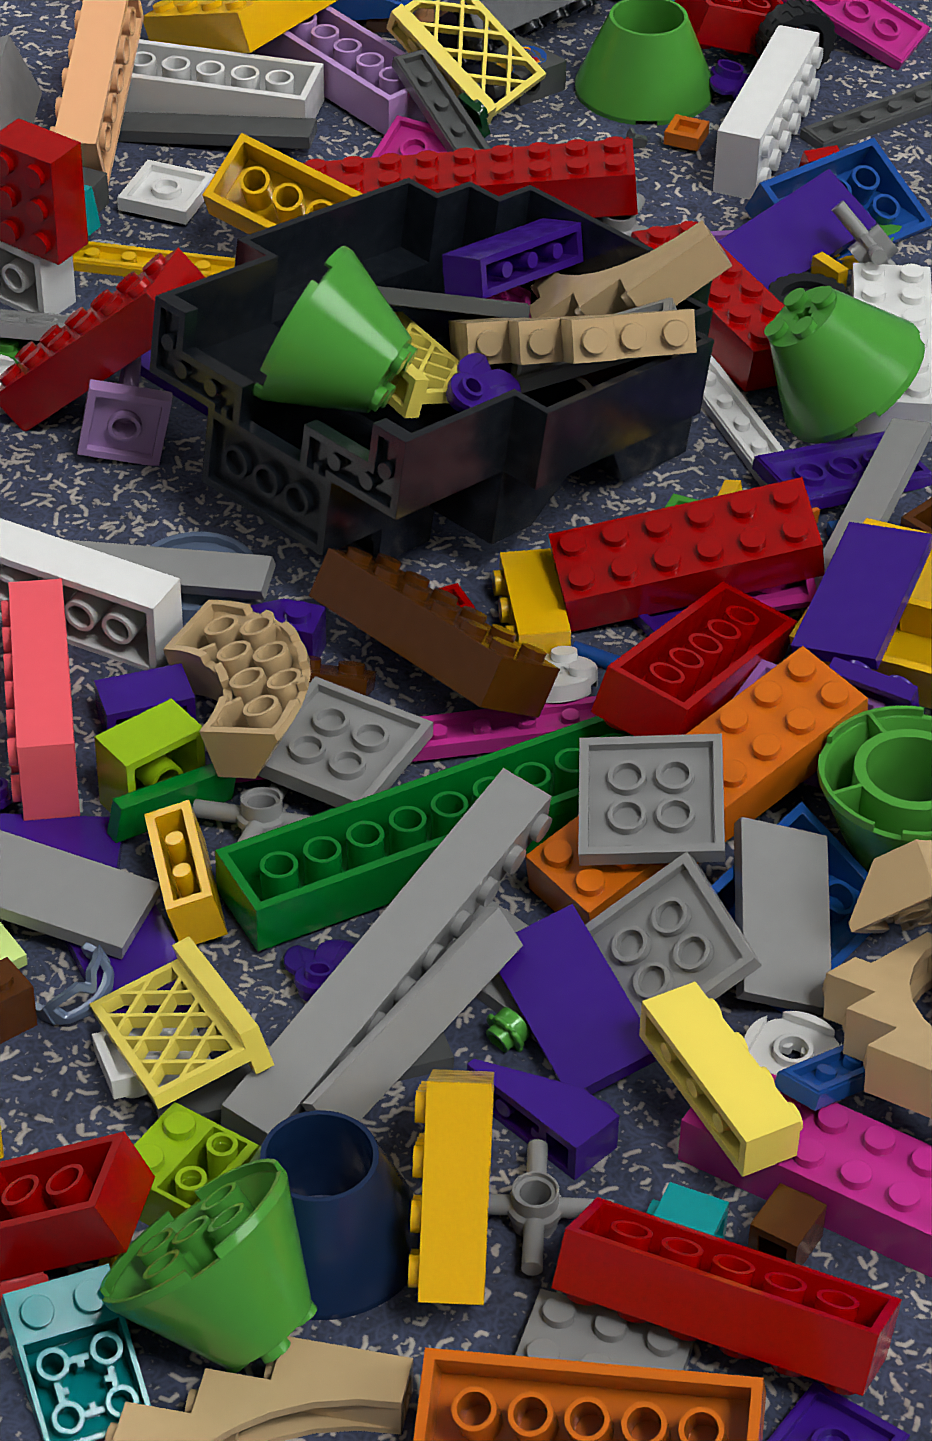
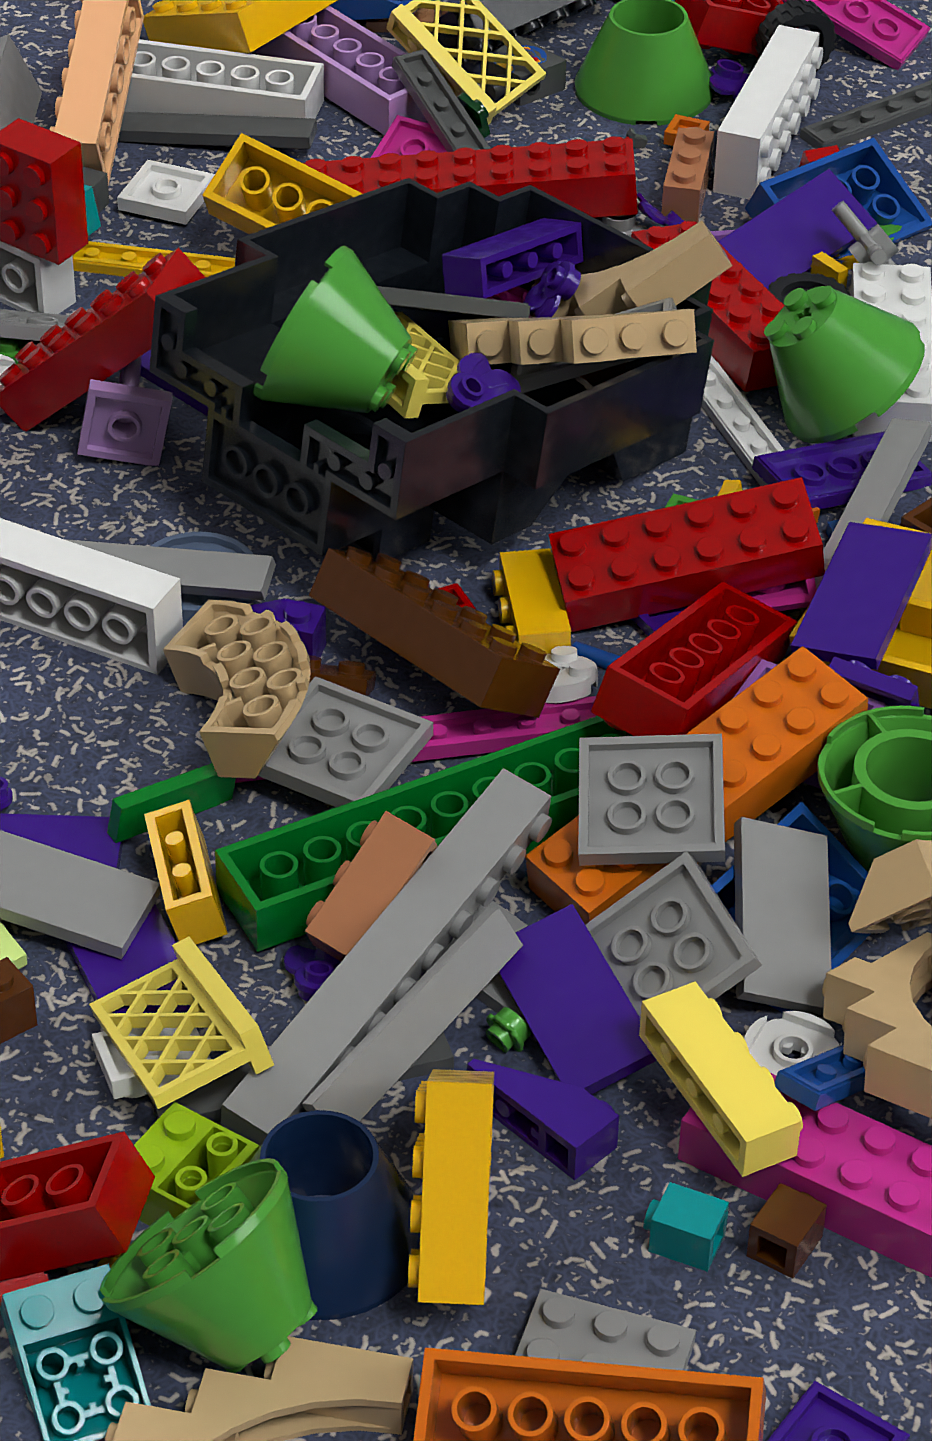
(39, 700): coral brick -> none
(54, 1014): sand blue helmet -> none
(134, 693): dark purple brick -> none
(147, 750): lime brick -> none
(258, 810): light grey bar -> none
(368, 884): none -> nougat brick
(535, 1206): light grey bar -> none
(557, 283): none -> dark purple plate
(655, 215): none -> dark purple plate
(688, 173): none -> nougat brick
(726, 1296): red brick -> none

